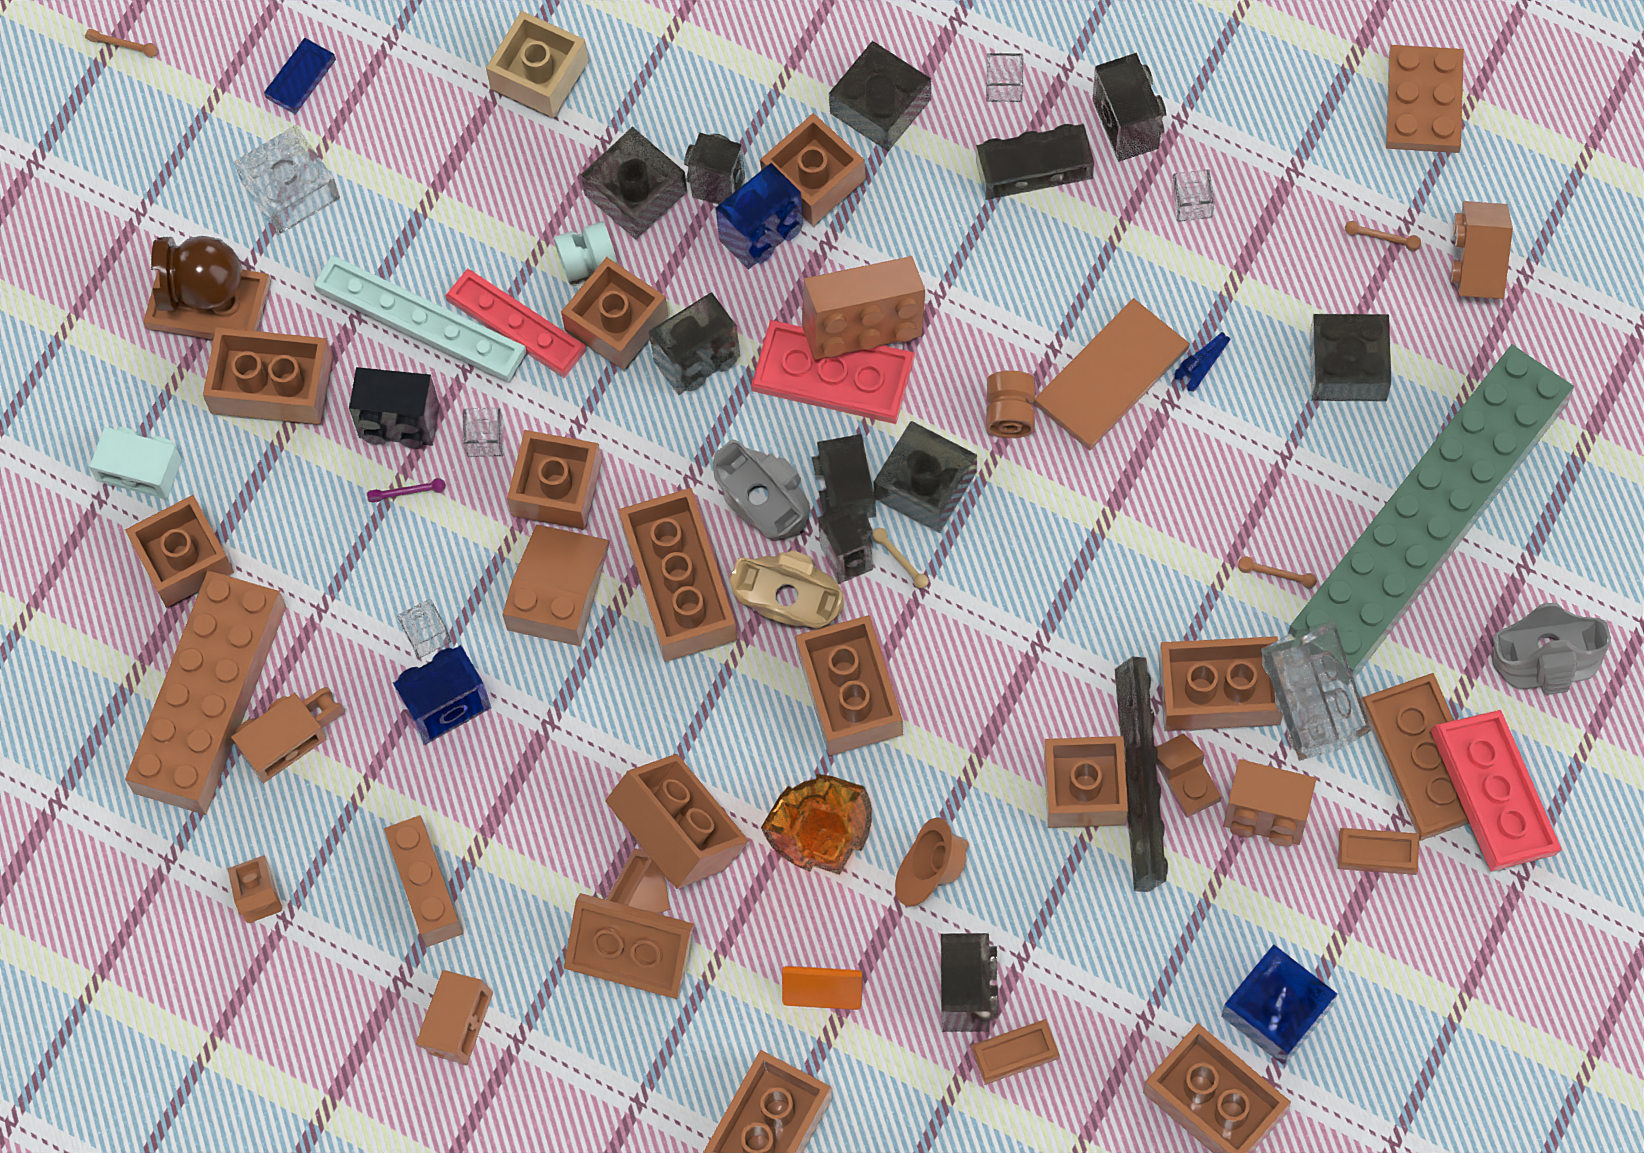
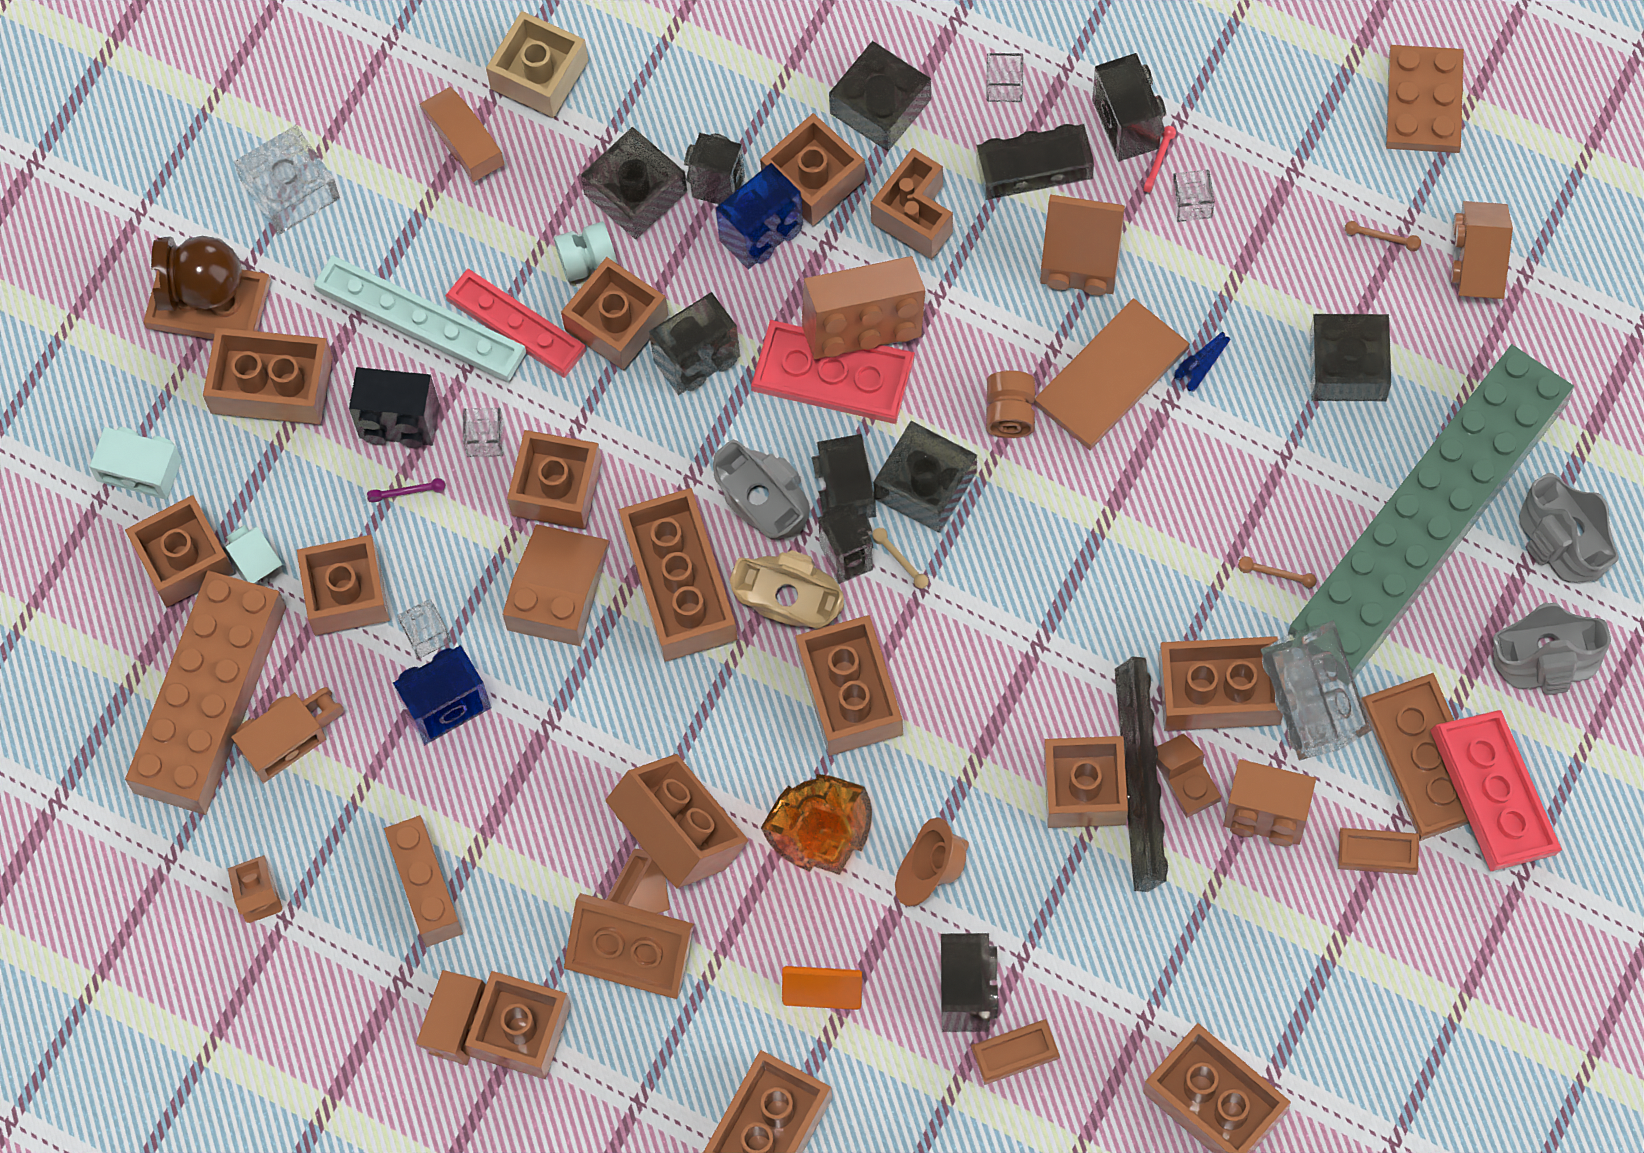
(94, 36): nougat hinge -> none
(251, 554): none -> light aqua brick
(300, 76): clear blue tile -> none
(343, 585): none -> nougat brick
(463, 133): none -> nougat slope
(518, 1025): none -> nougat brick
(907, 205): none -> nougat brick
(1082, 244): none -> nougat slope
(1169, 133): none -> coral hinge
(1279, 1004): clear blue brick -> none
(1550, 523): none -> light grey piece

